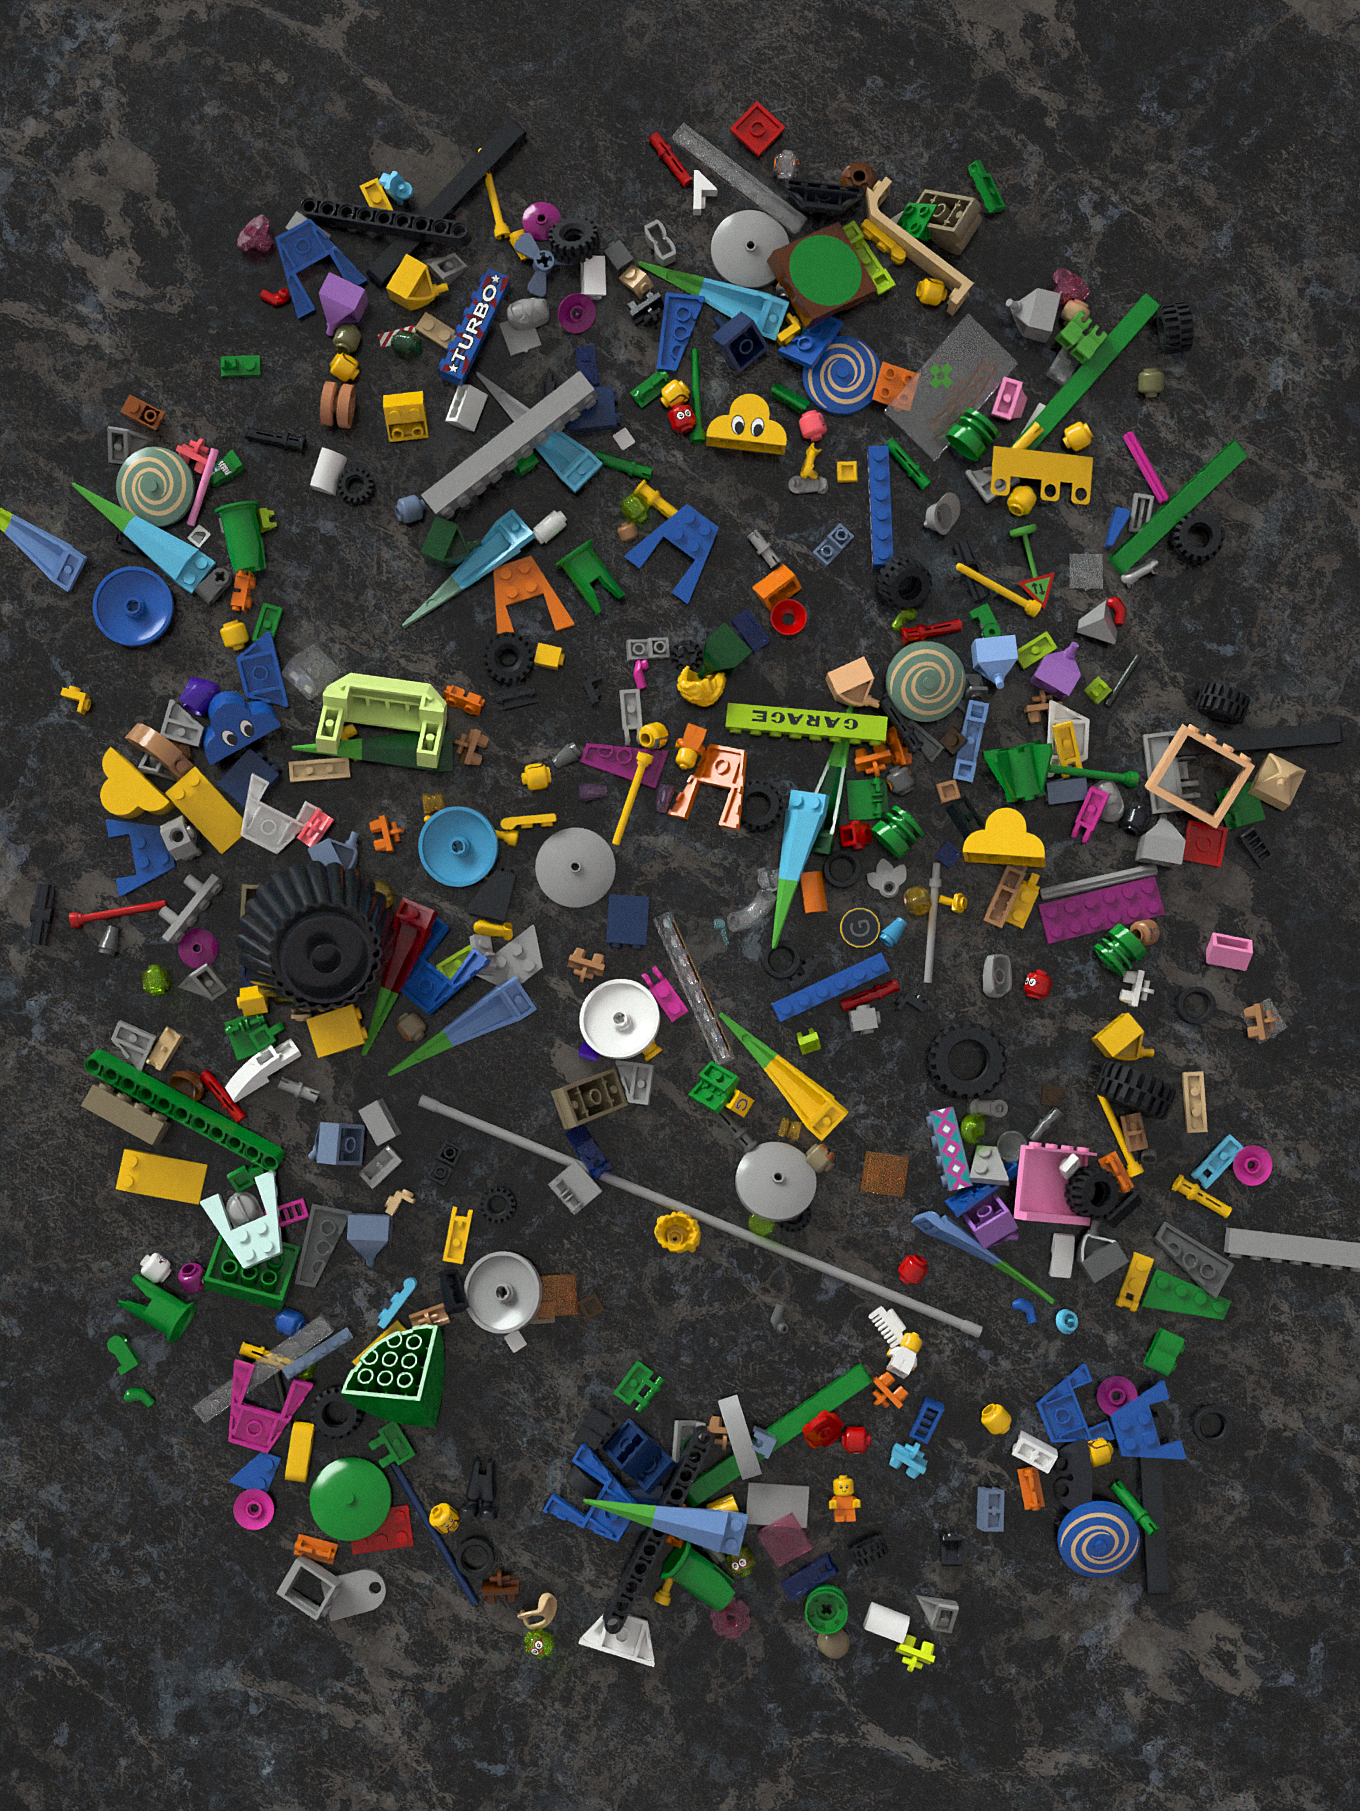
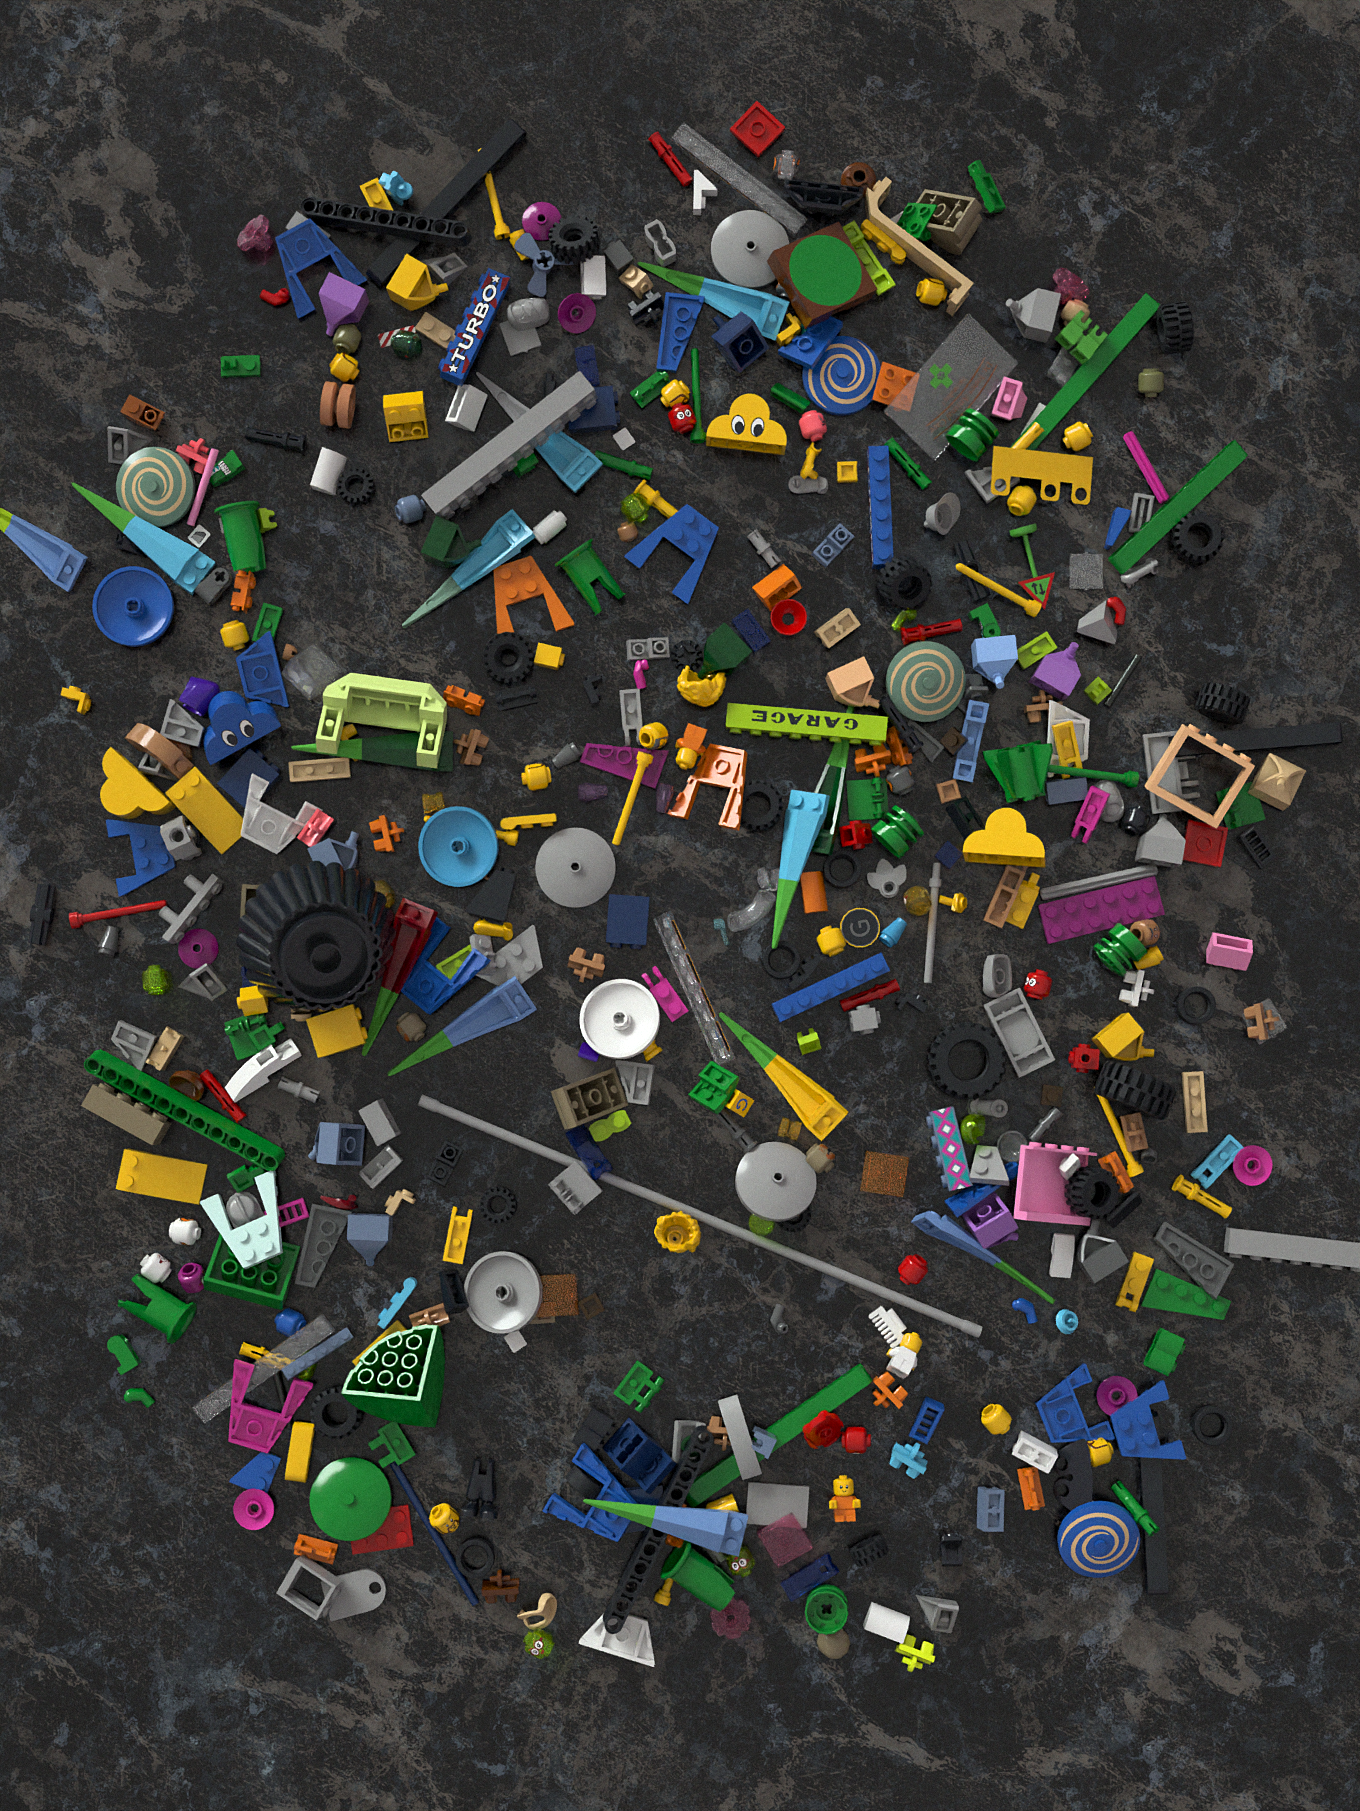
(184, 1231): none -> white head
(288, 651): none -> medium nougat hinge
(341, 1203): none -> dark red bar
(614, 1123): none -> lime brick
(831, 941): none -> yellow head
(837, 627): none -> tan hinge
(1018, 1032): none -> light grey slope
(1091, 1058): none -> red brick
(1152, 958): none -> yellow cone

